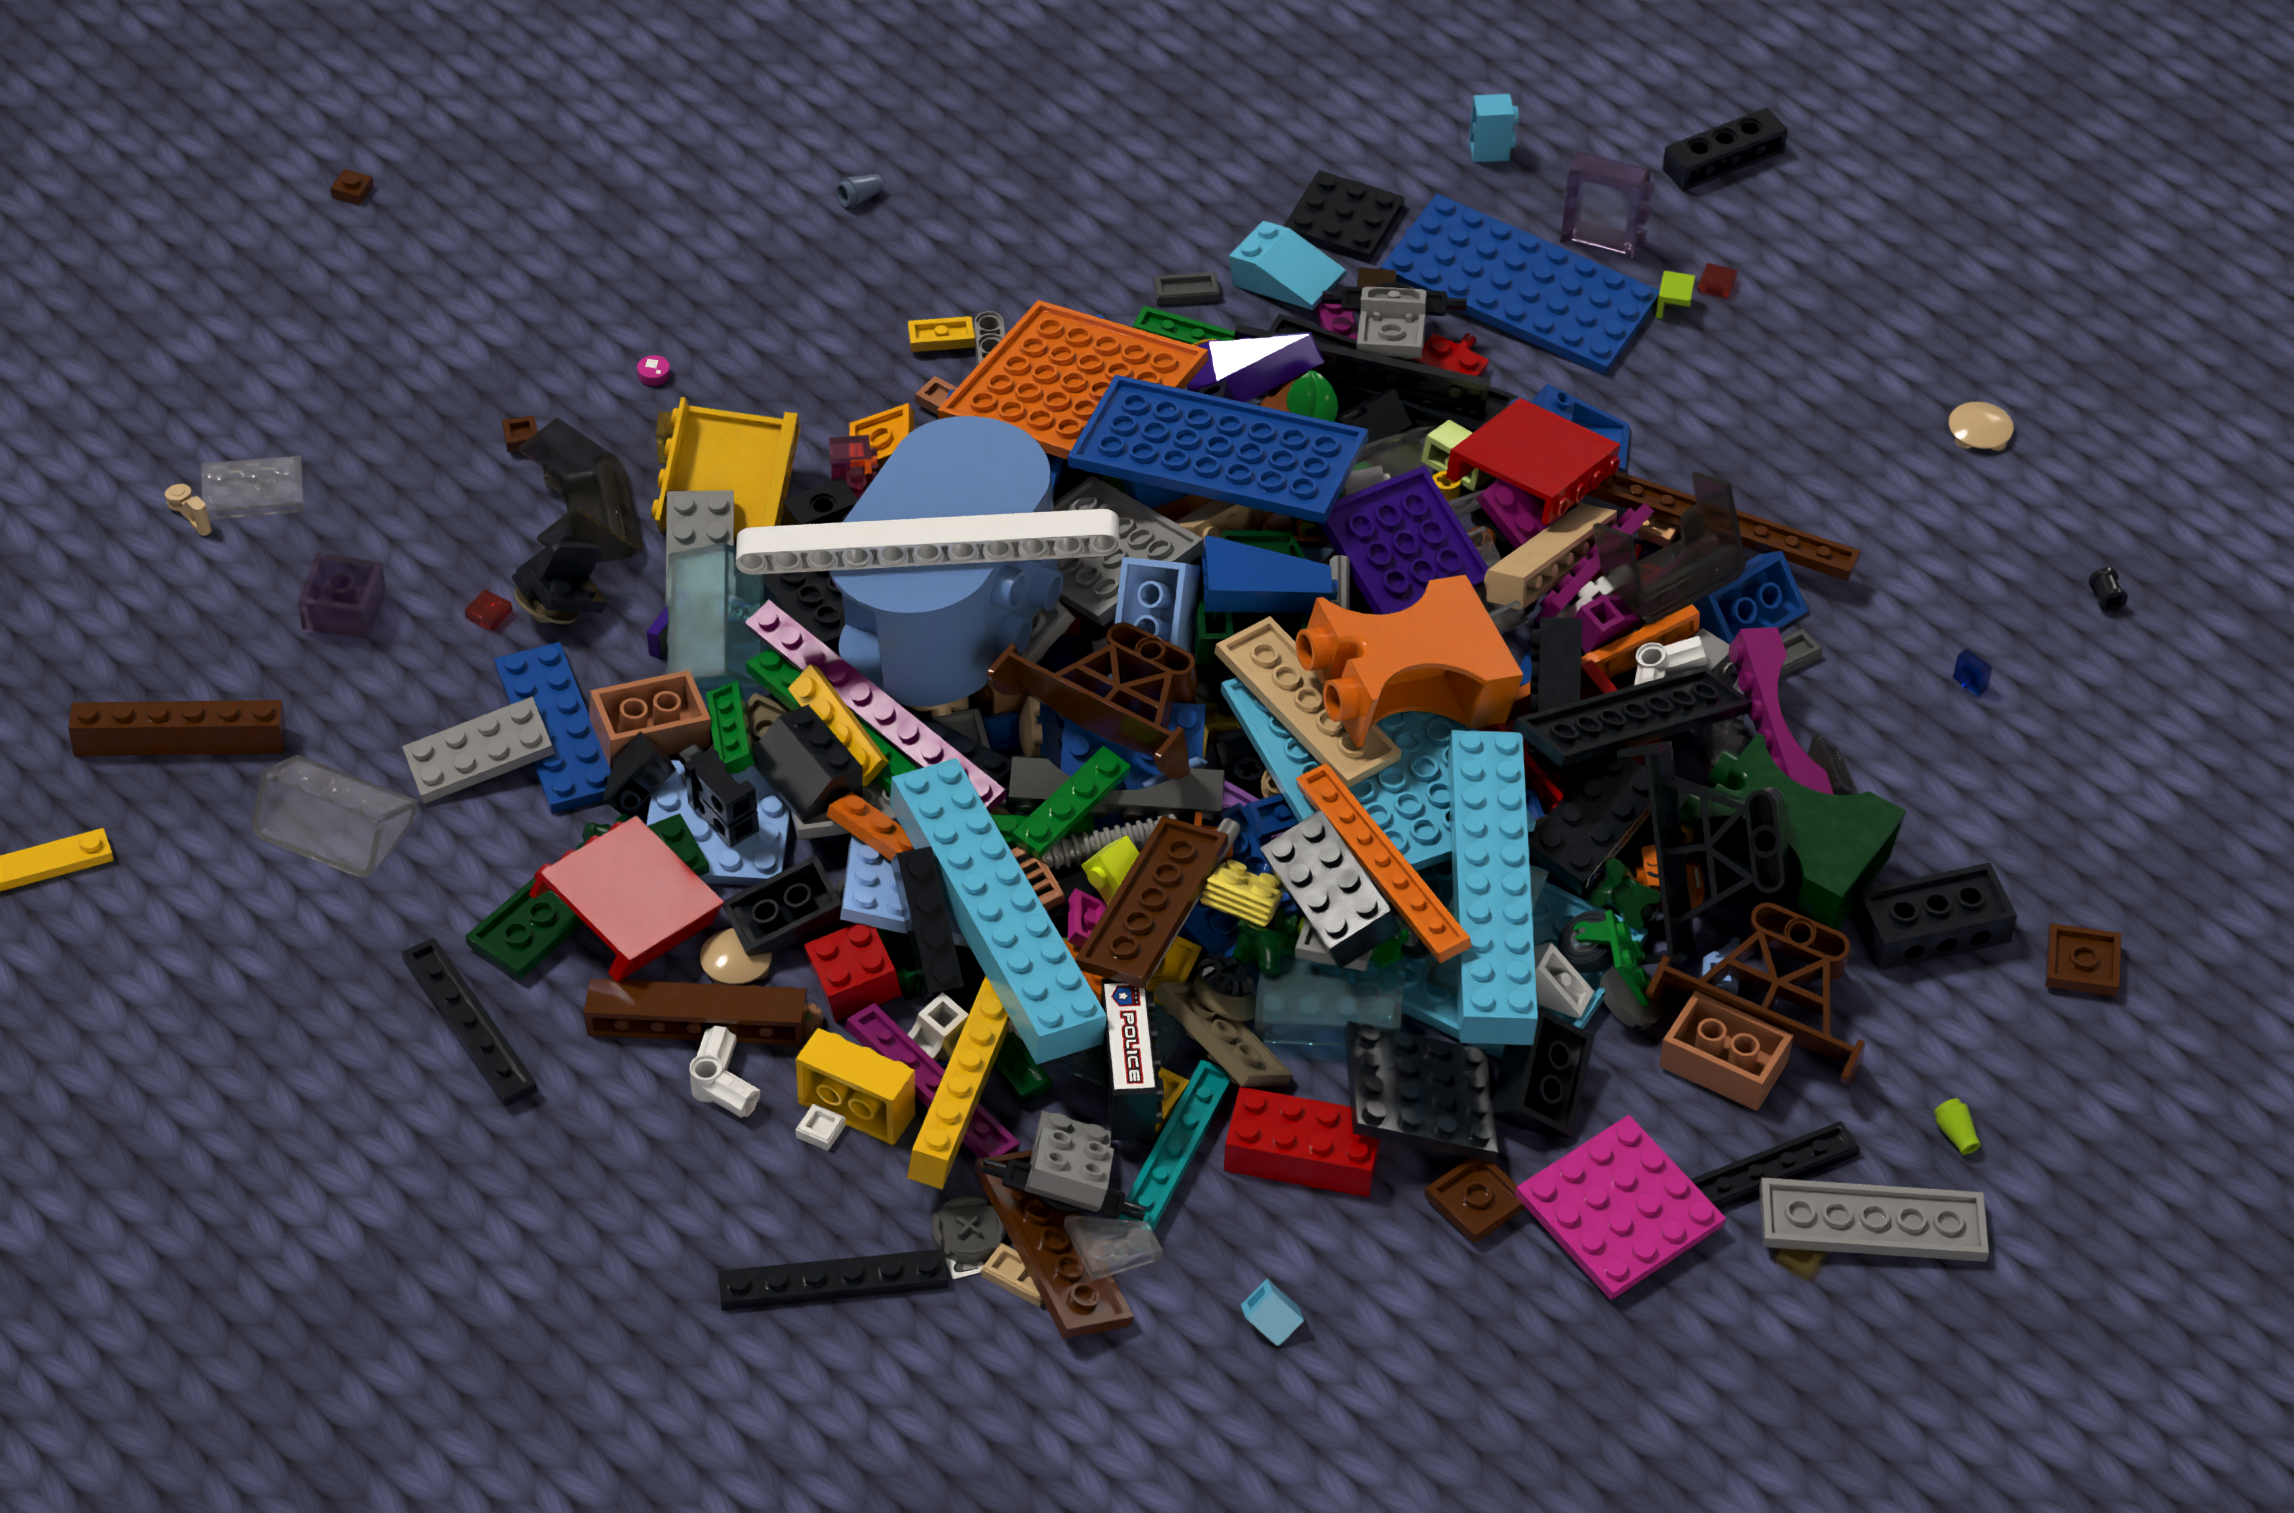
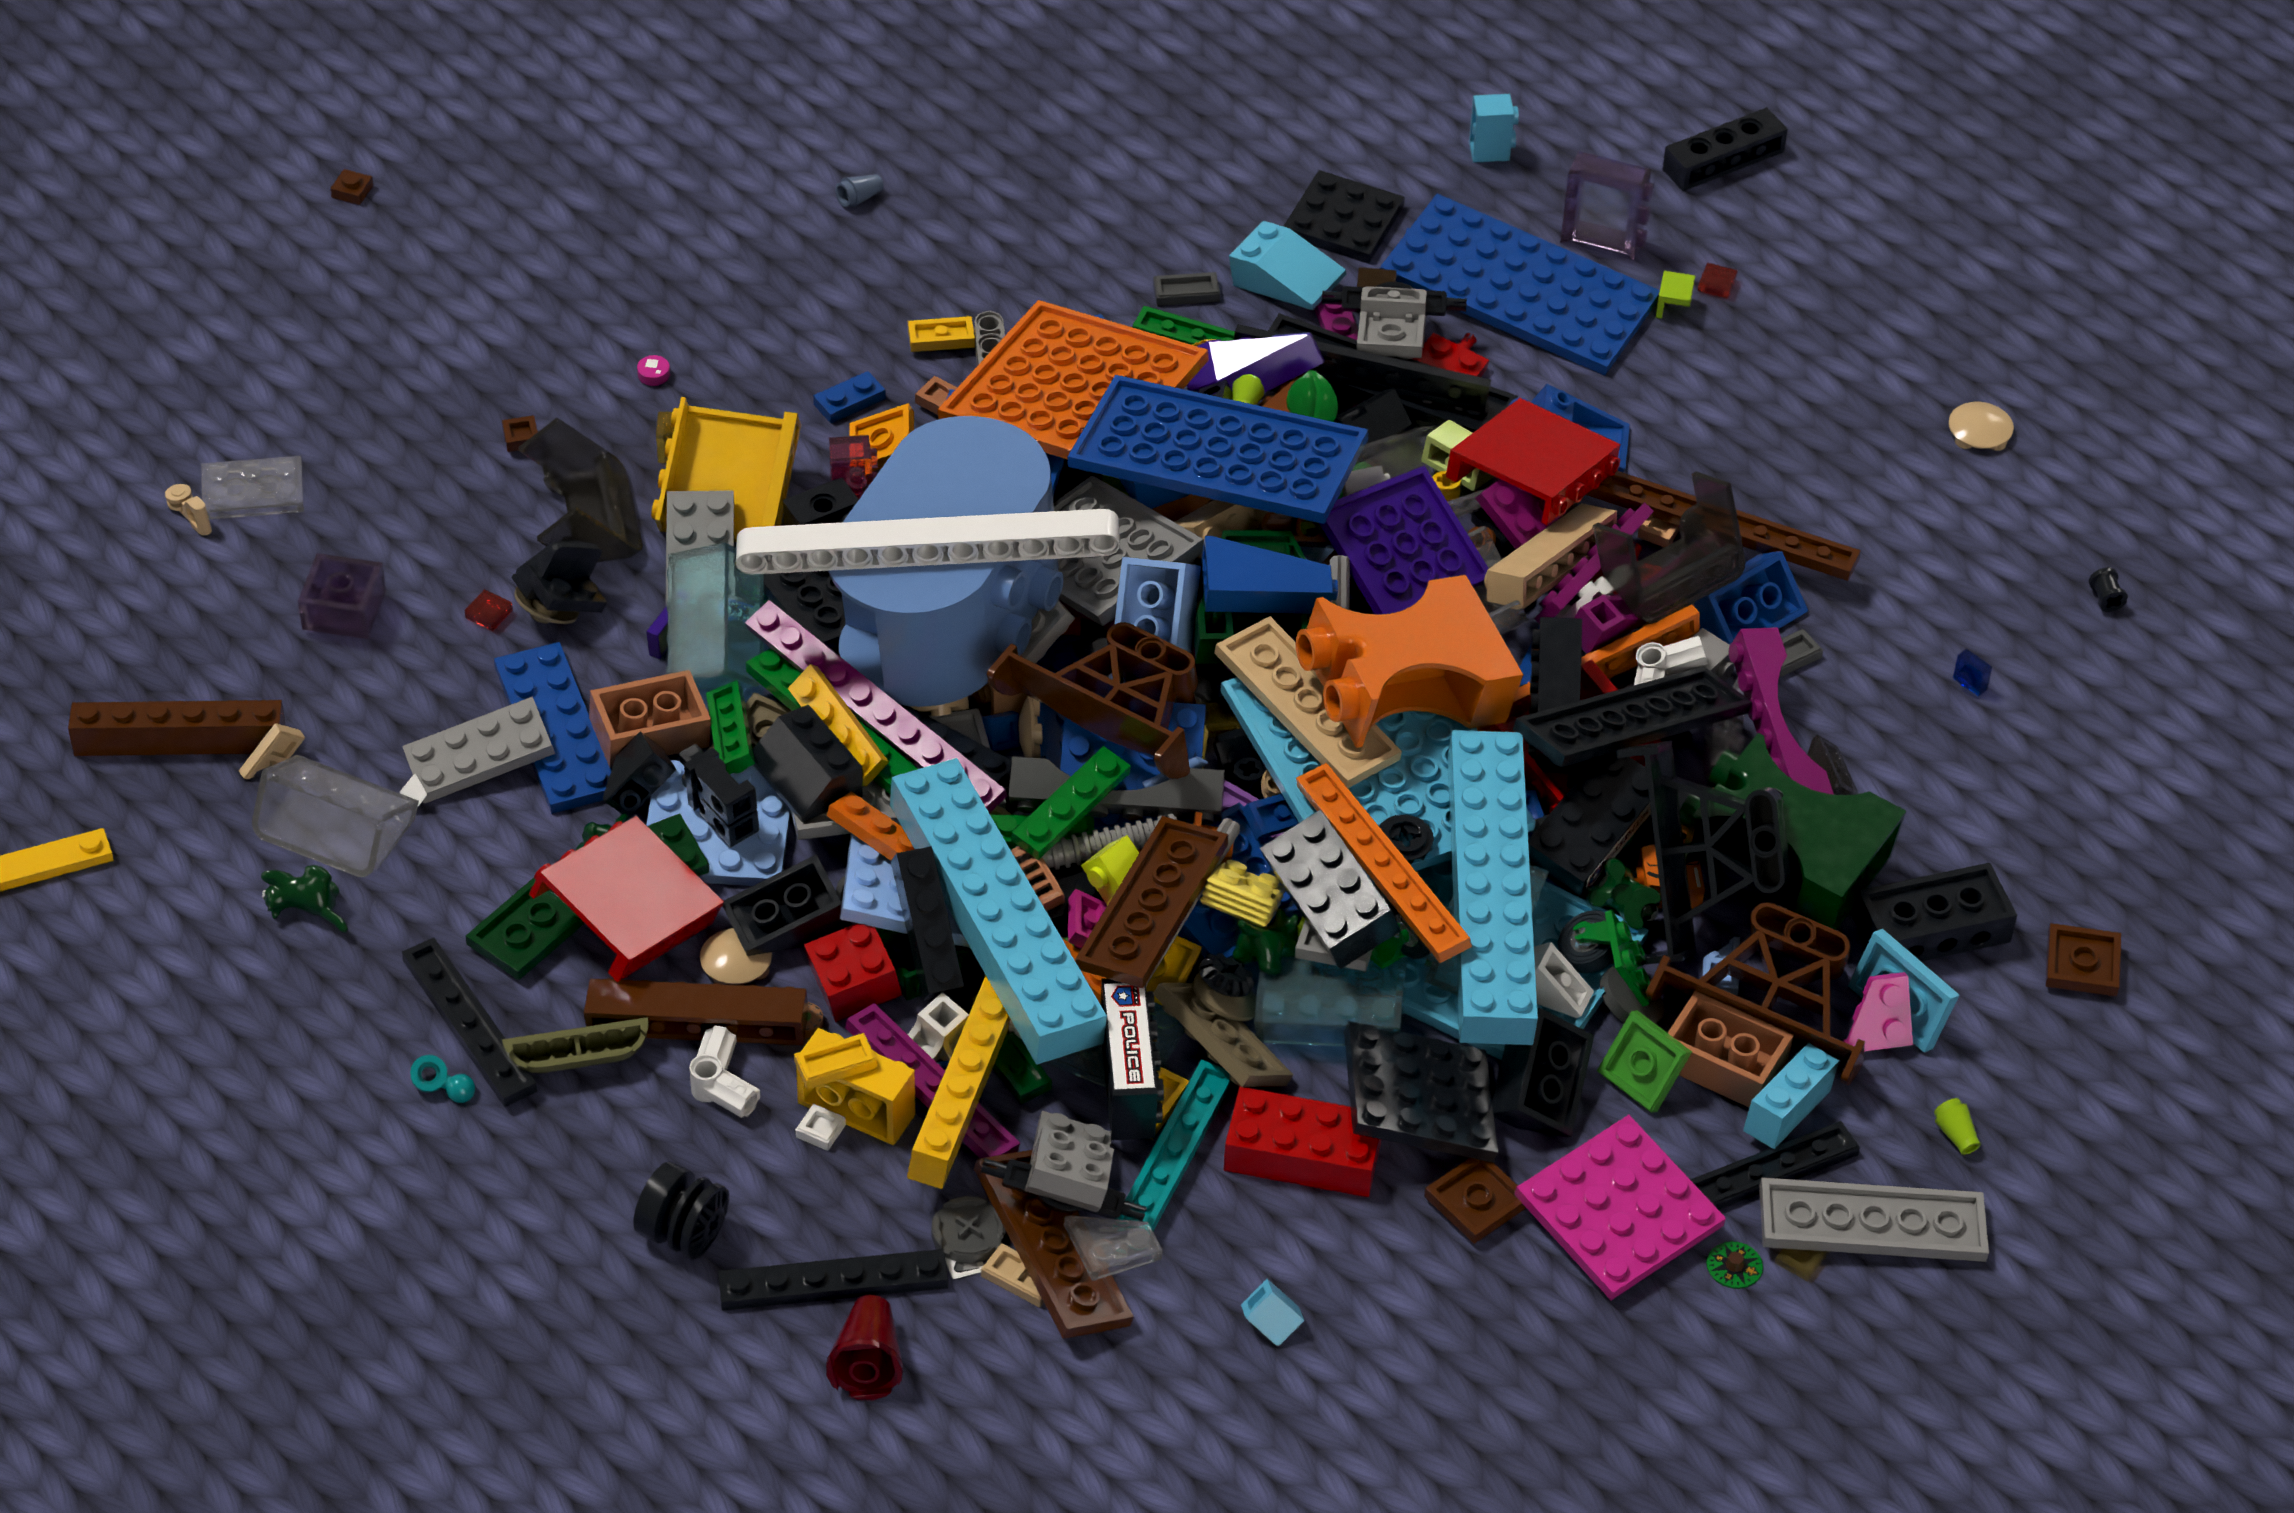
(274, 748): none -> tan tile
(311, 893): none -> dark green animal
(414, 789): none -> white sticker
(459, 1087): none -> teal plate
(577, 1046): none -> olive brick
(681, 1210): none -> black wheel
(835, 1060): none -> yellow tile
(849, 397): none -> blue plate
(867, 1351): none -> dark red cone
(1247, 389): none -> lime cone
(1414, 830): none -> black gear
(1644, 1061): none -> bright green tile
(1734, 1265): none -> piece
(1791, 1095): none -> medium azure brick
(1883, 1014): none -> dark pink wing
(1929, 995): none -> medium azure plate

